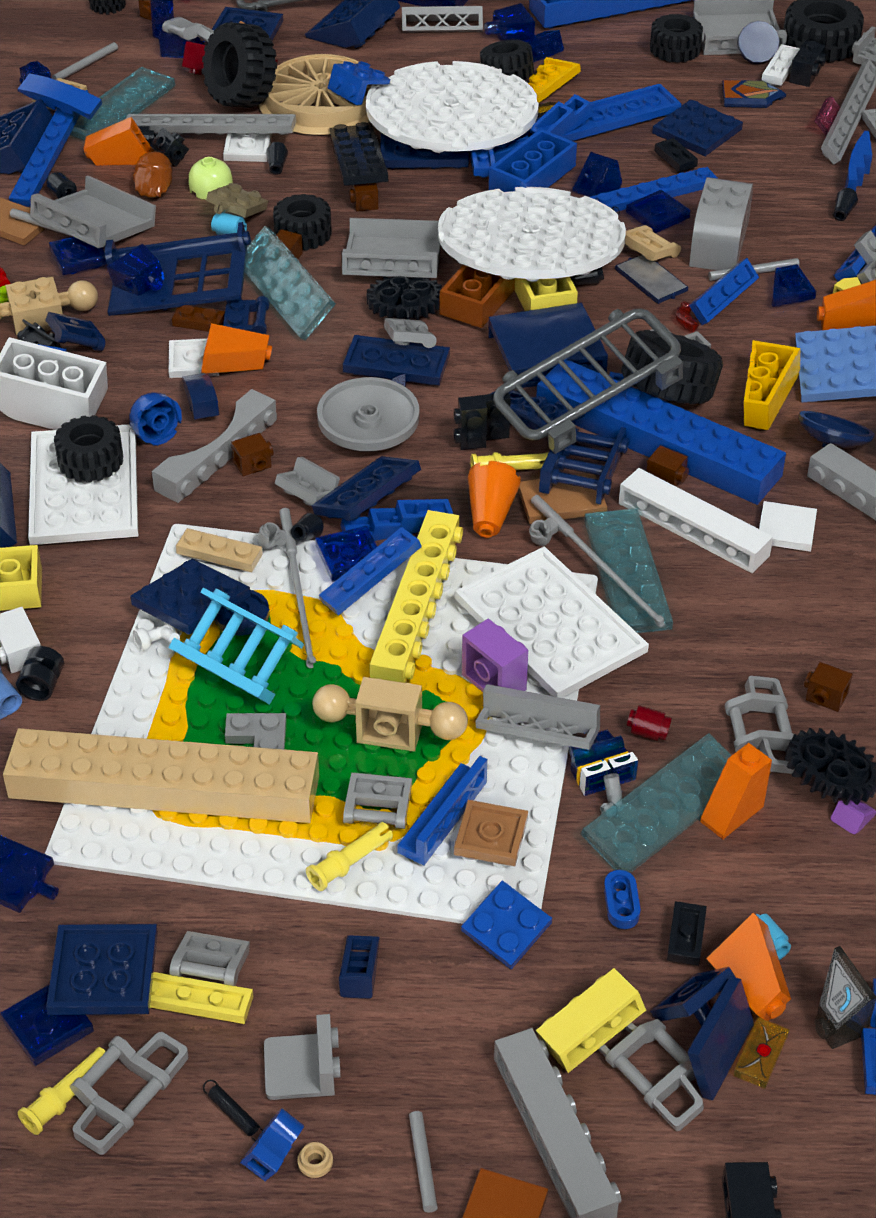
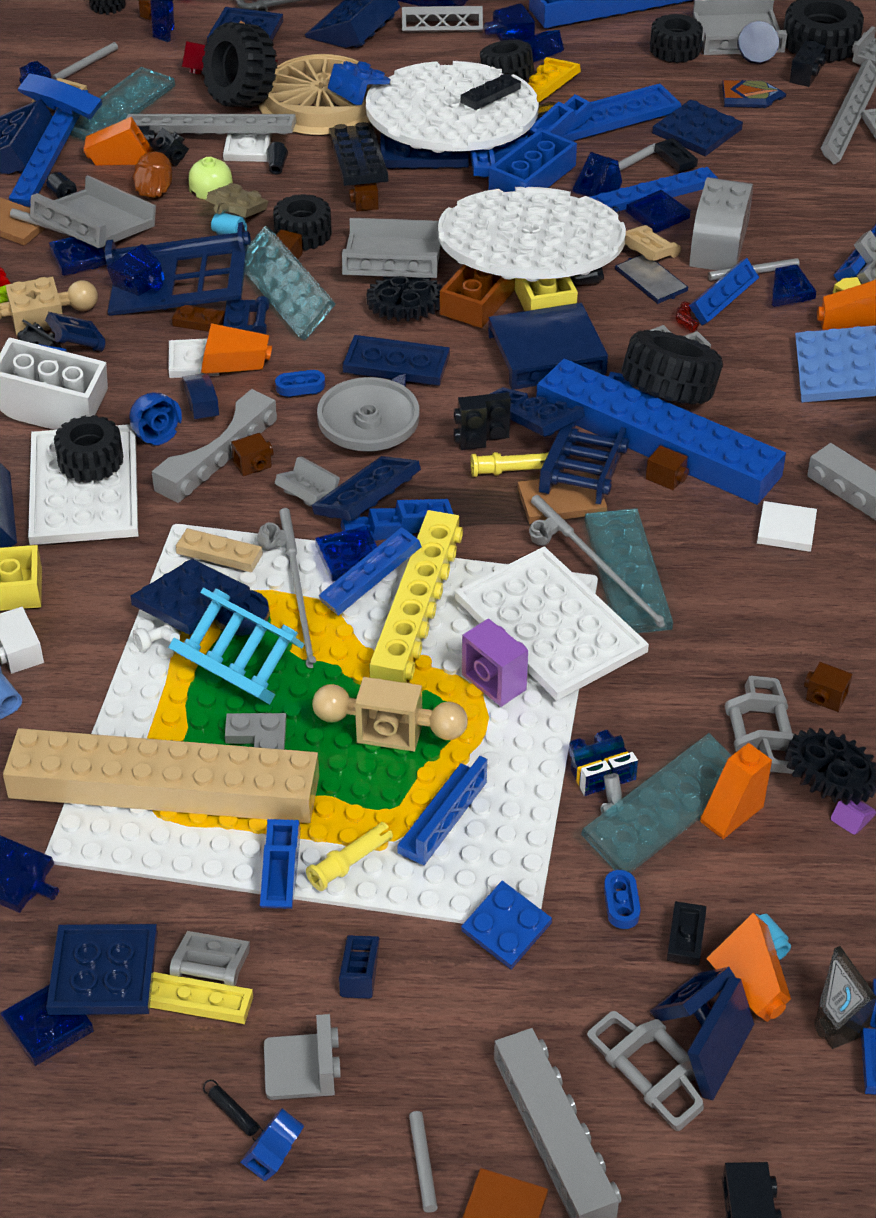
(40, 673): black wheel -> none
(54, 1099): light yellow pin -> none
(136, 1063): light grey bar -> none
(173, 45): clear blue panel -> none
(186, 29): light grey bar -> none
(280, 863): none -> blue slope
(300, 383): none -> blue plate
(308, 527): black cone -> none
(315, 1151): tan plate -> none
(378, 792): light grey plate -> none
(407, 331): light grey plate -> none
(490, 91): none -> black plate
(491, 495): orange cone -> none
(491, 833): medium nougat plate -> none
(541, 713): light grey fence -> none
(562, 430): dark grey bar -> none
(591, 1019): light yellow brick -> none
(637, 157): none -> light grey bar
(649, 723): dark red brick -> none
(696, 520): white brick -> none
(761, 1052): clear yellow tile -> none
(769, 381): yellow wedge -> none
(780, 65): white plate -> none
(827, 114): clear pink plate -> none
(834, 430): dark blue dish -> none
(844, 203): black cone -> none
(859, 161): blue slope -> none

